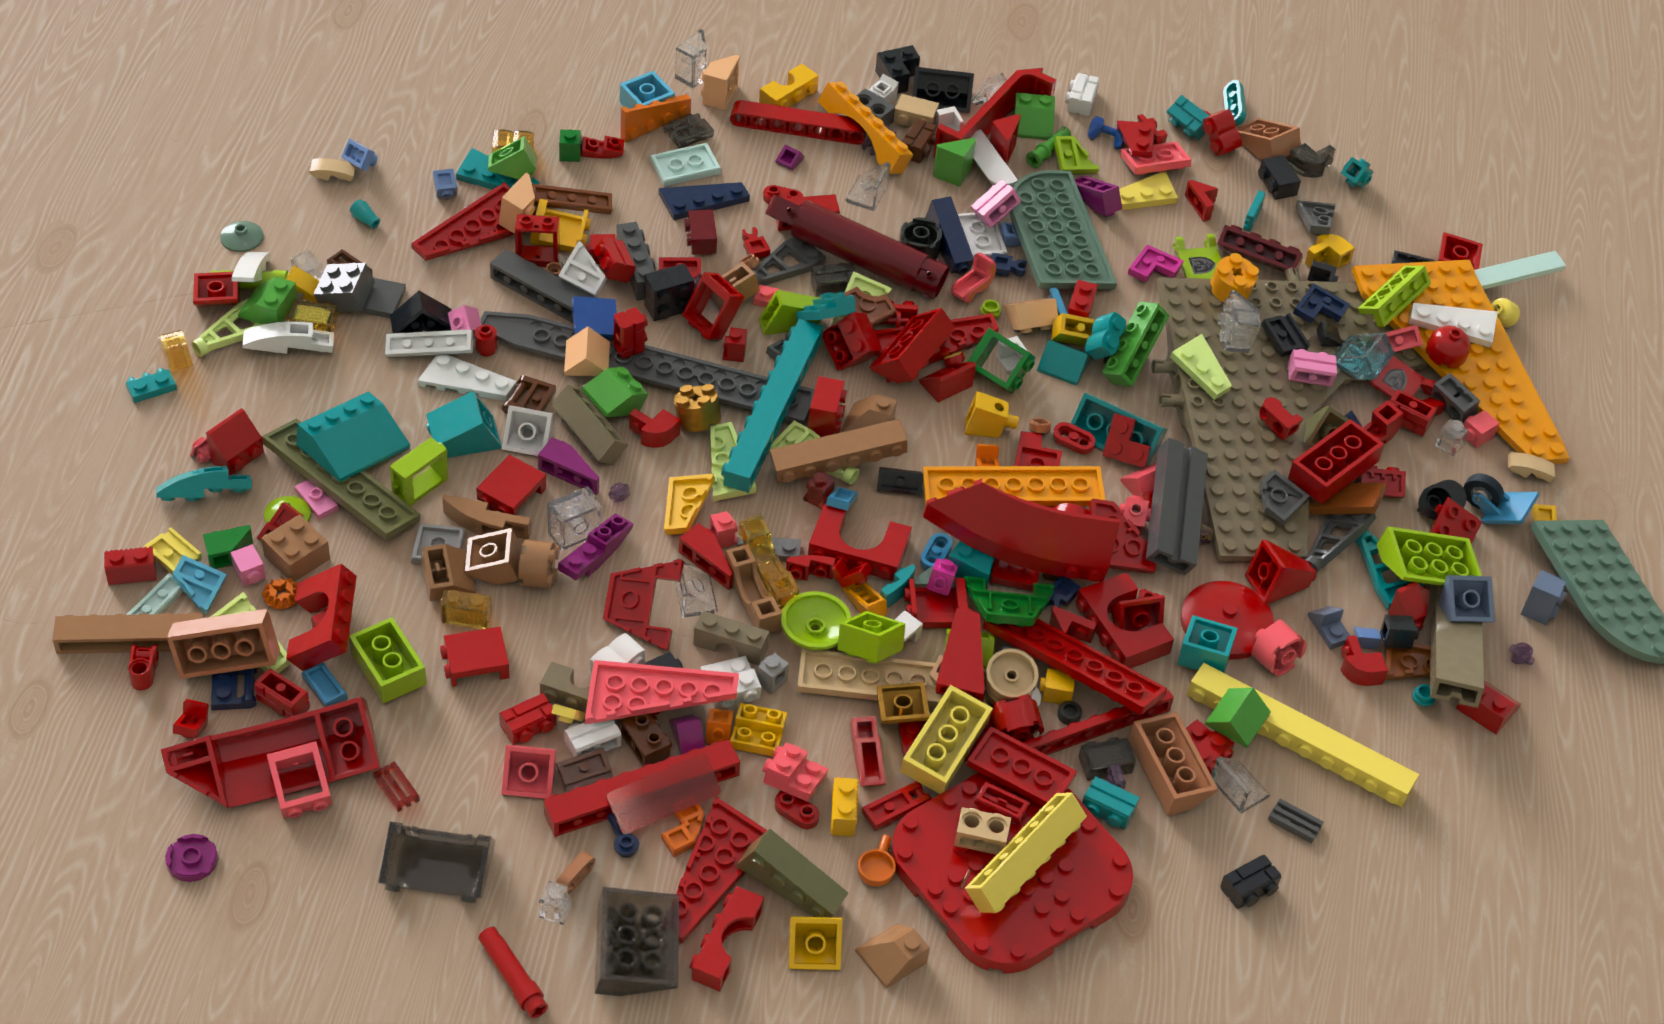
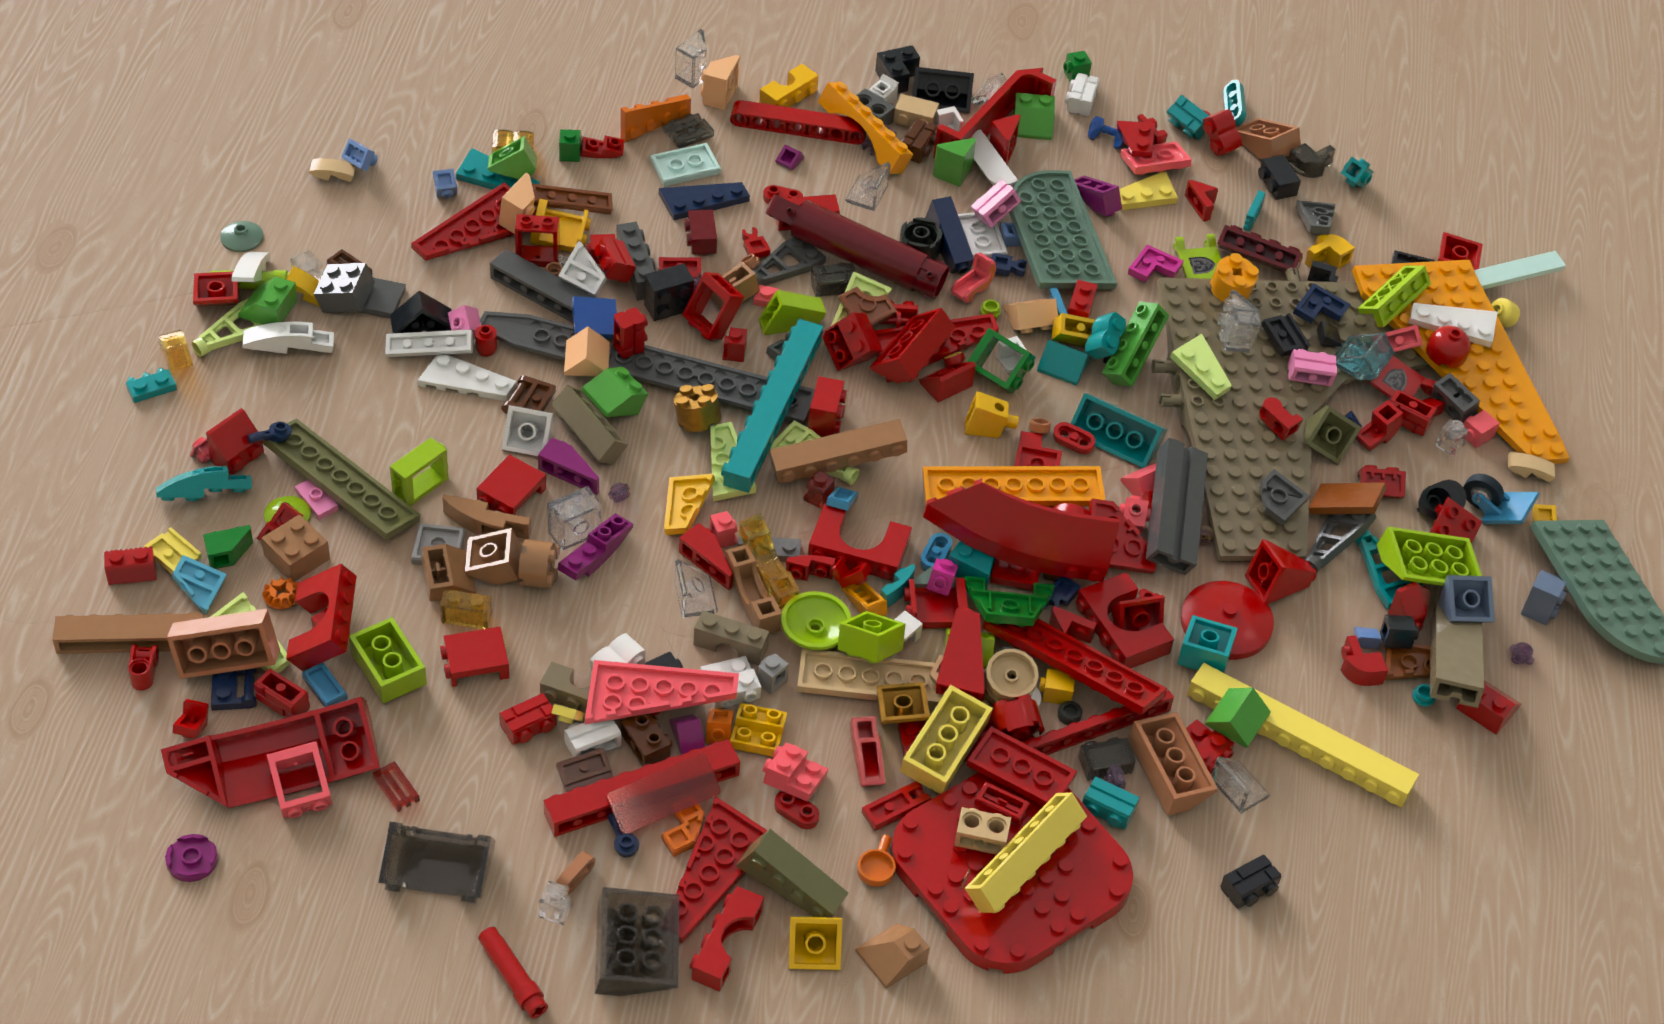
(158, 598): light aqua tile -> none
(248, 565): bright pink brick -> none
(277, 432): none -> dark blue plate
(322, 315): clear yellow brick -> none
(351, 436): teal slope -> none
(363, 212): teal cone -> none
(464, 426): teal slope -> none
(529, 772): coral slope -> none
(632, 597): red wing -> none
(644, 90): medium azure brick -> none
(656, 431): red brick -> none
(828, 306): teal plate -> none
(844, 807): yellow brick -> none
(869, 412): medium nougat slope -> none
(900, 481): black plate -> none
(987, 455): orange bracket -> none
(1044, 150): bright green pin -> none
(1072, 156): lime wing -> none
(1076, 63): none -> green brick
(1119, 443): red plate -> none
(1278, 647): coral brick -> none
(1297, 818): dark grey tile -> none
(1329, 625): sand blue slope -> none
(1335, 461): red brick -> none

